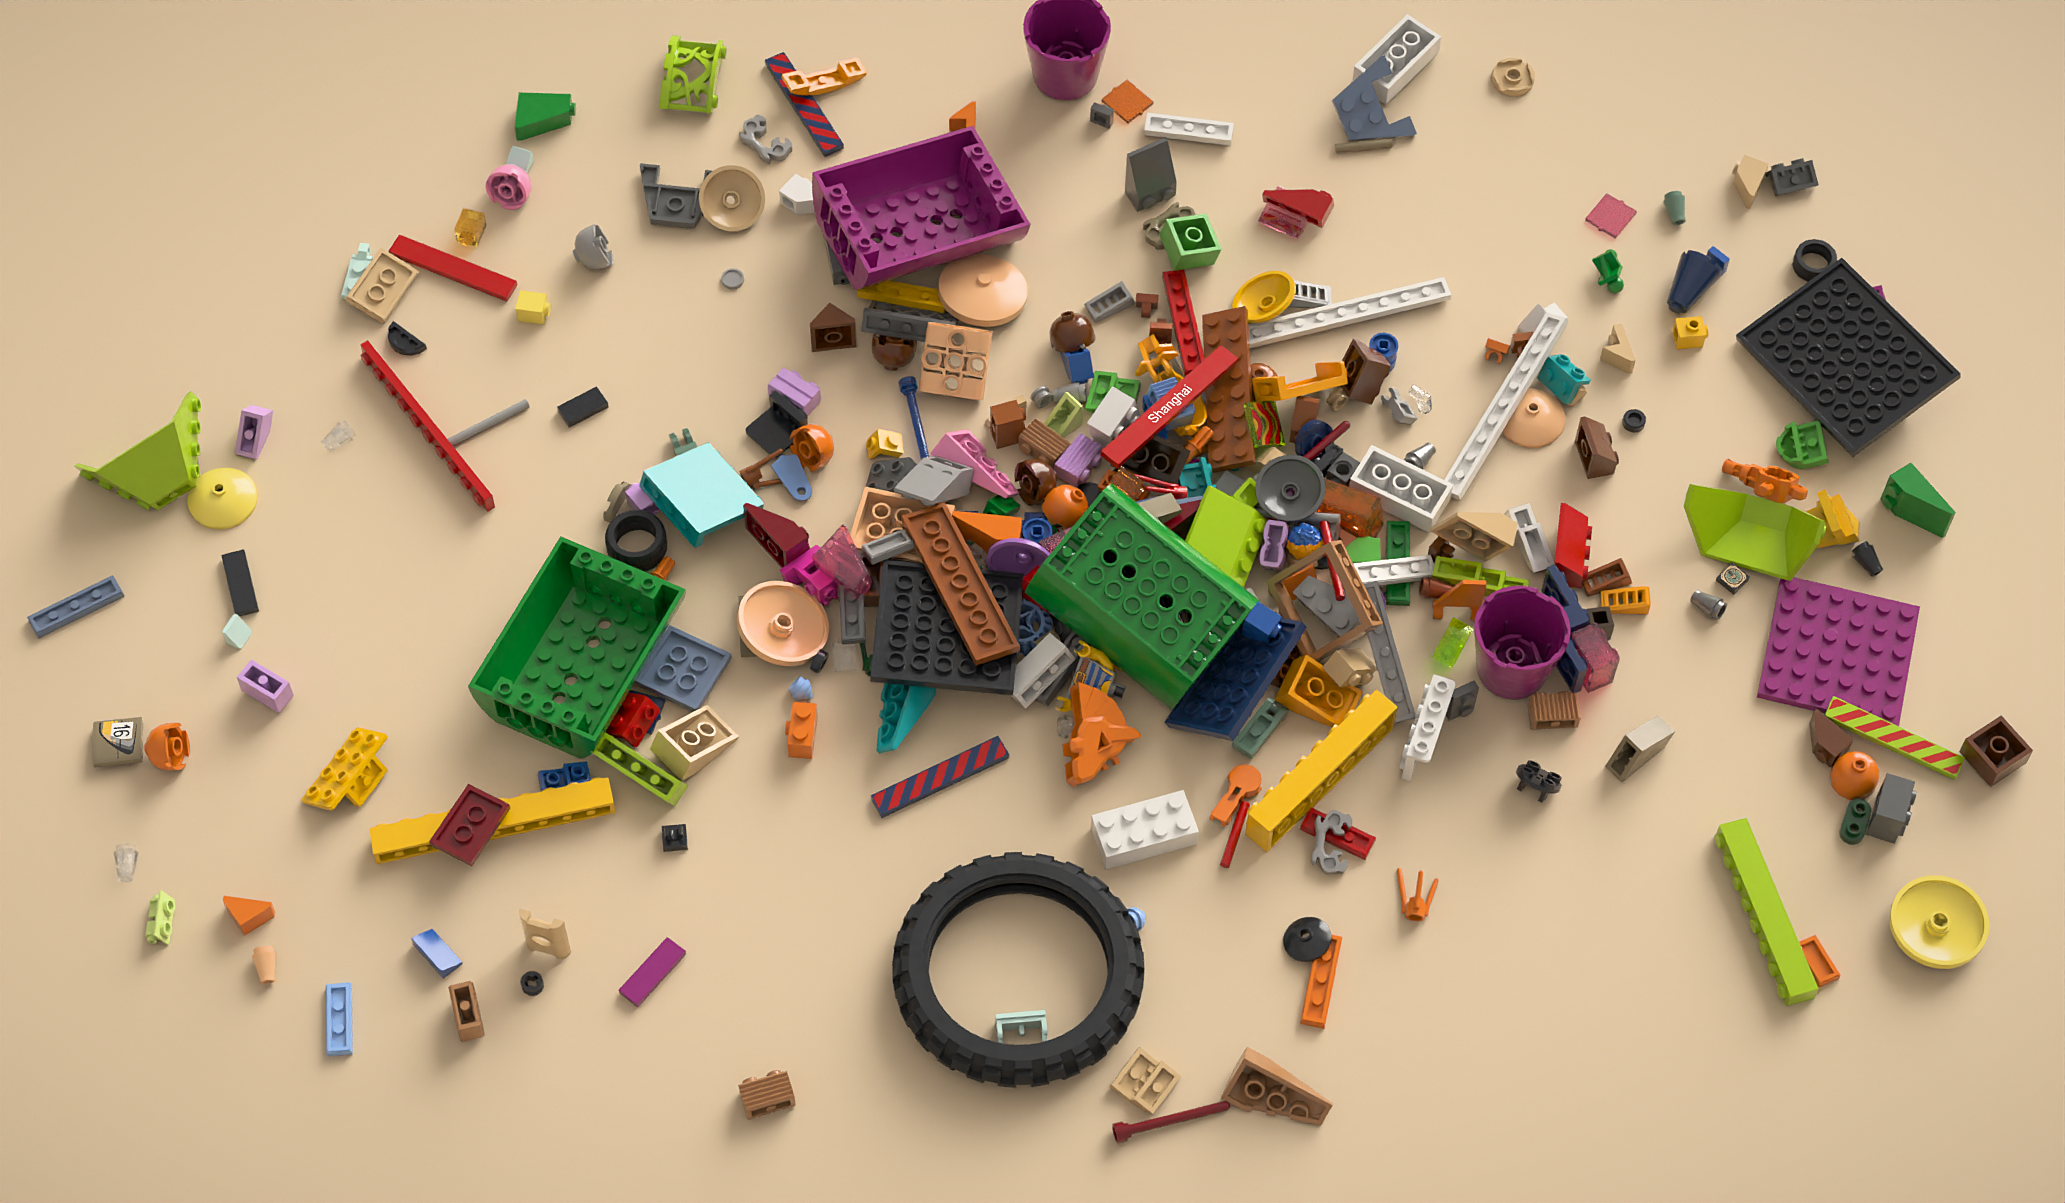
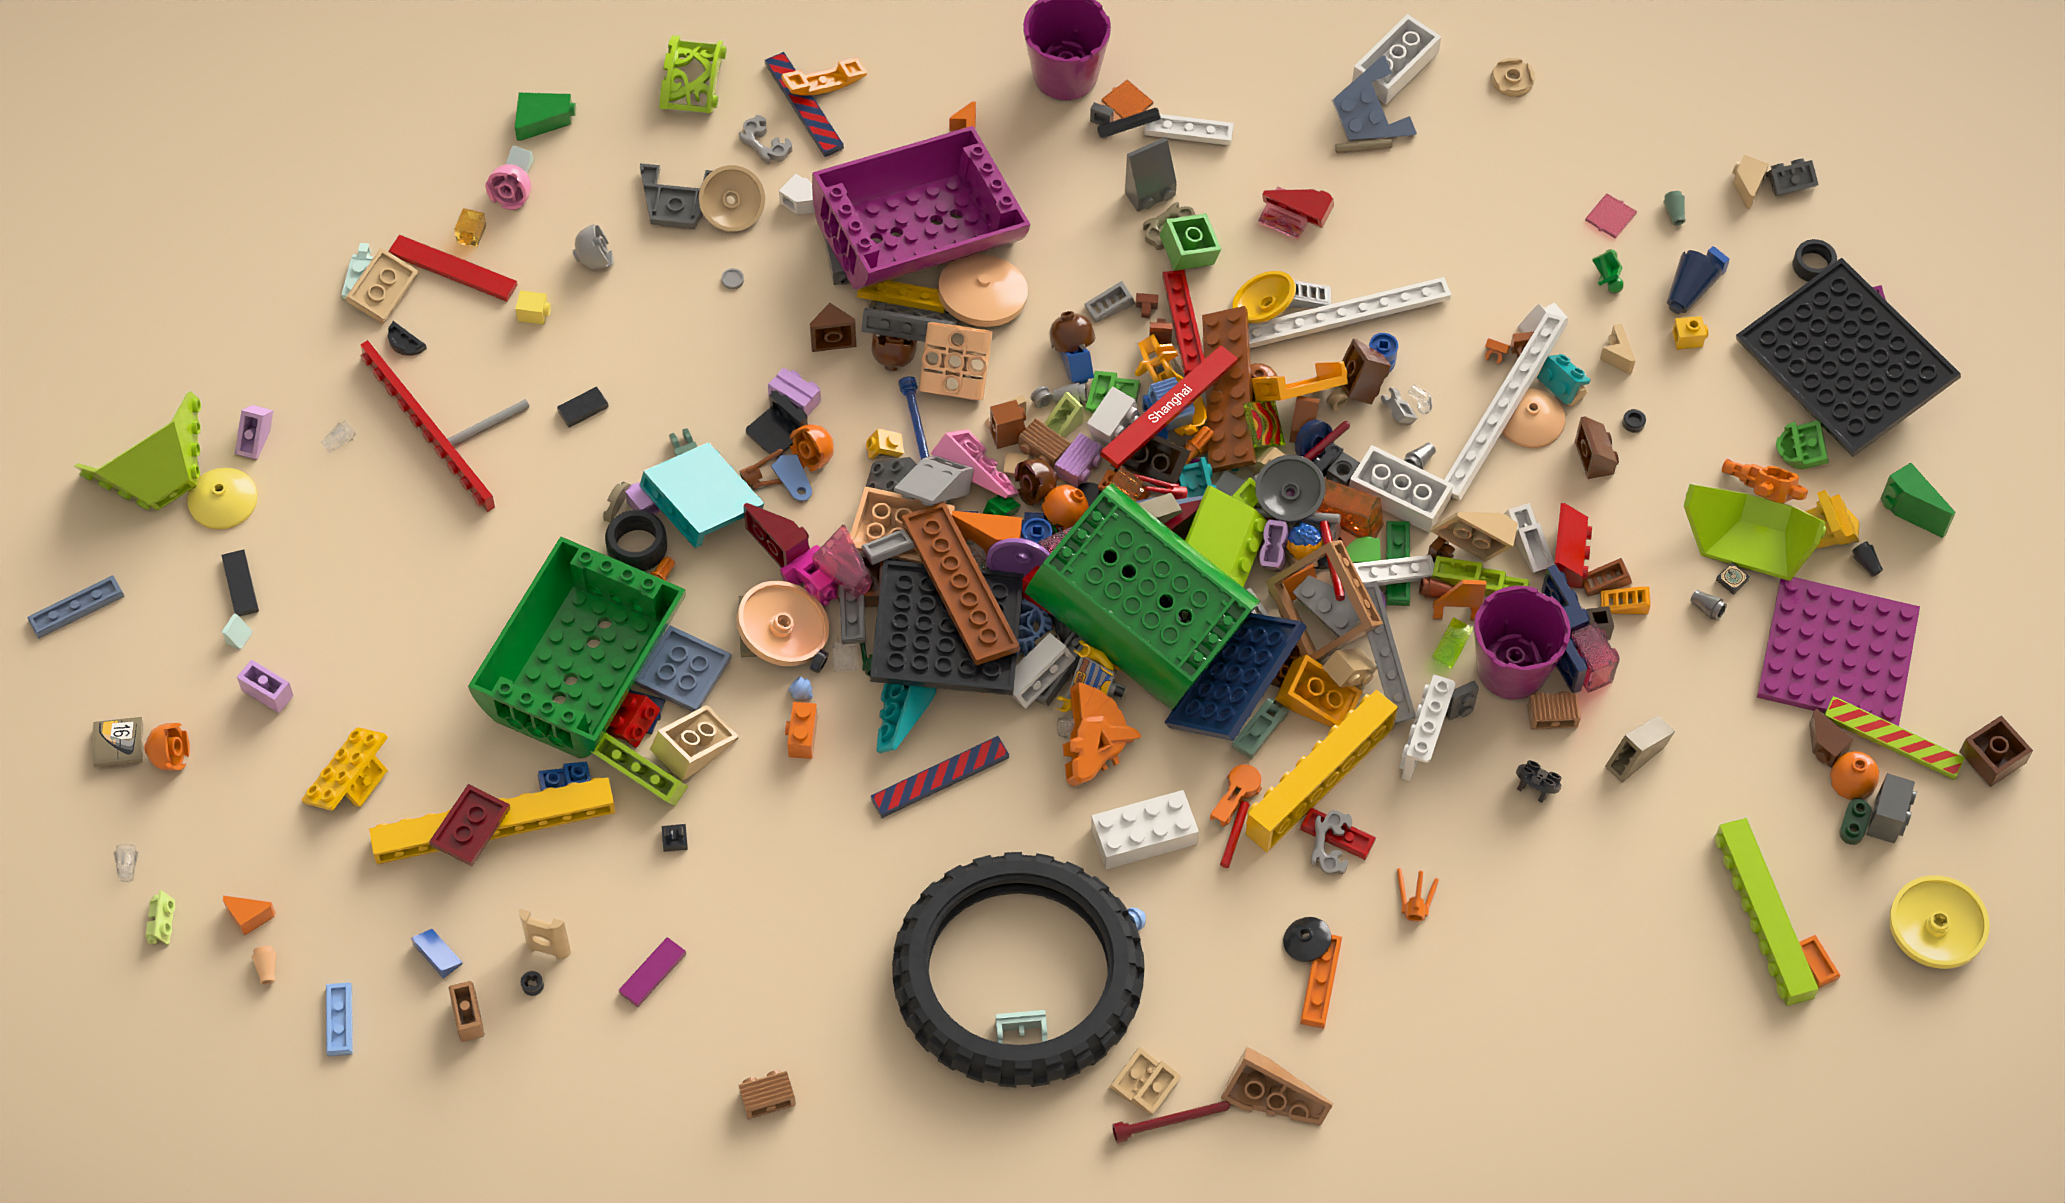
(1011, 462): none -> tan tile
(1129, 122): none -> black axle
(1261, 623): blue slope -> none

